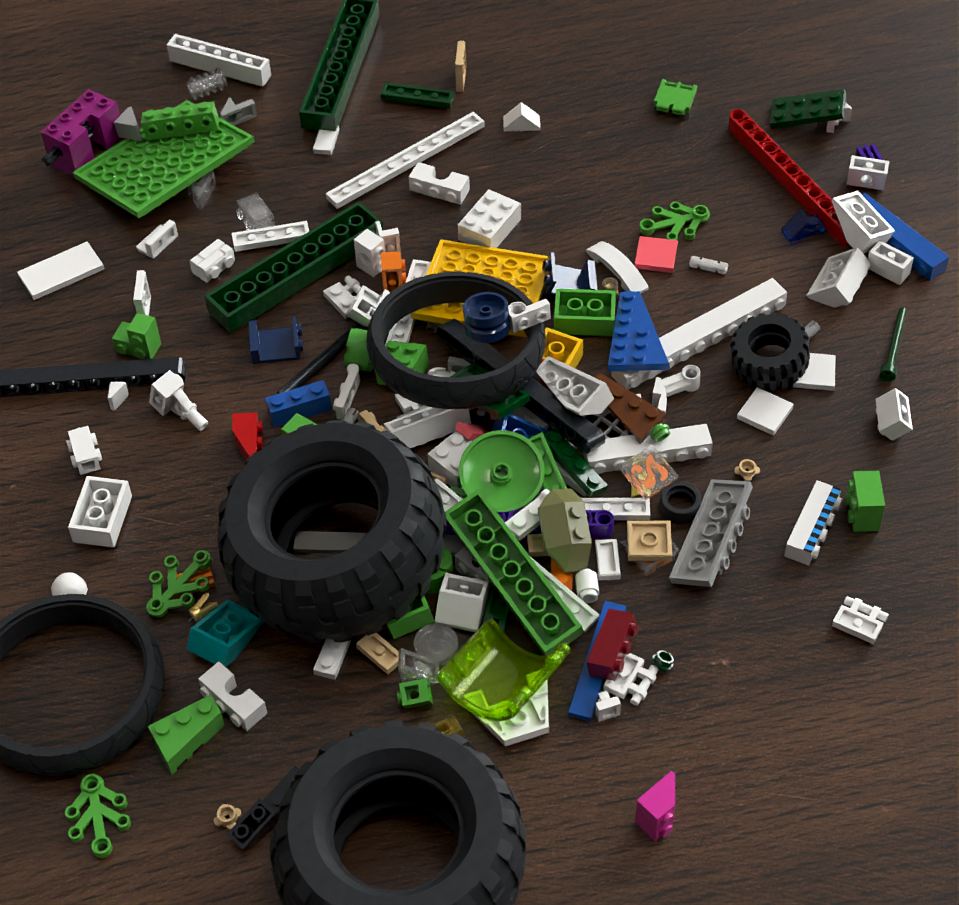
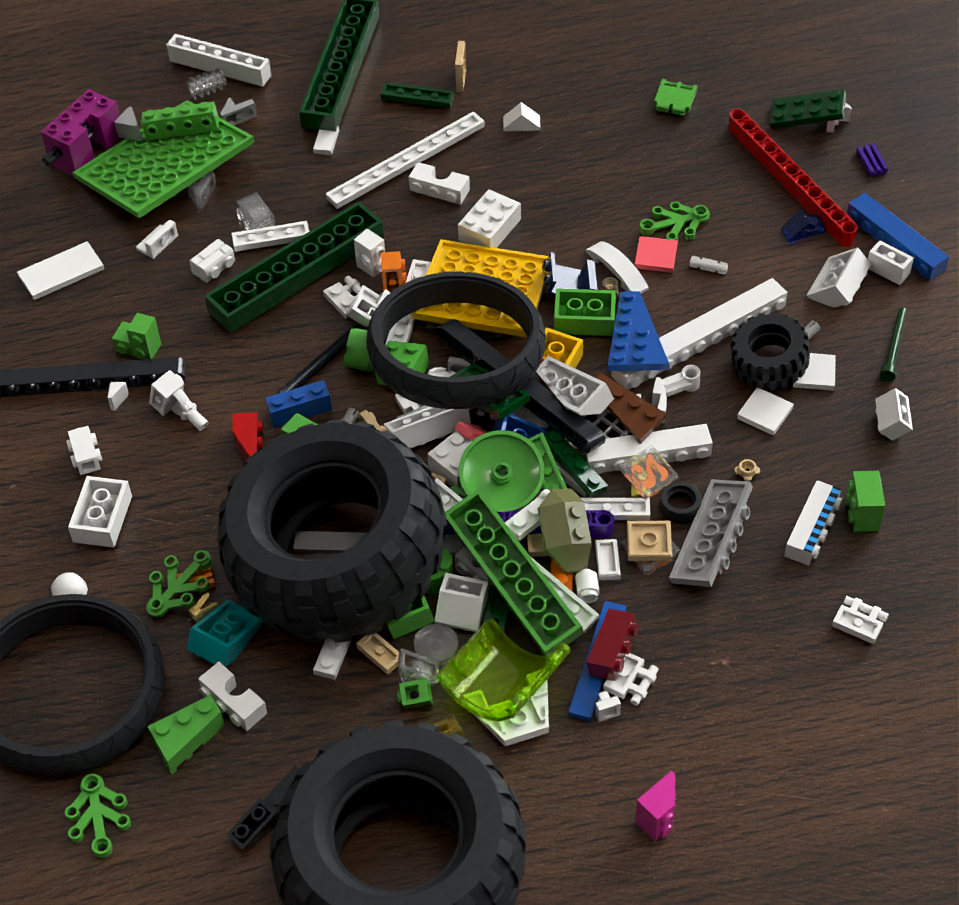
(142, 293): white tile -> none
(227, 810): tan plate -> none
(275, 344): dark blue panel -> none
(347, 391): white plate -> none
(391, 238): white panel -> none
(486, 317): dark blue wheel -> none
(527, 316): white plate -> none
(660, 432): bright green plate -> none
(663, 660): dark green plate -> none
(861, 222): white slope -> none
(867, 172): white brick -> none

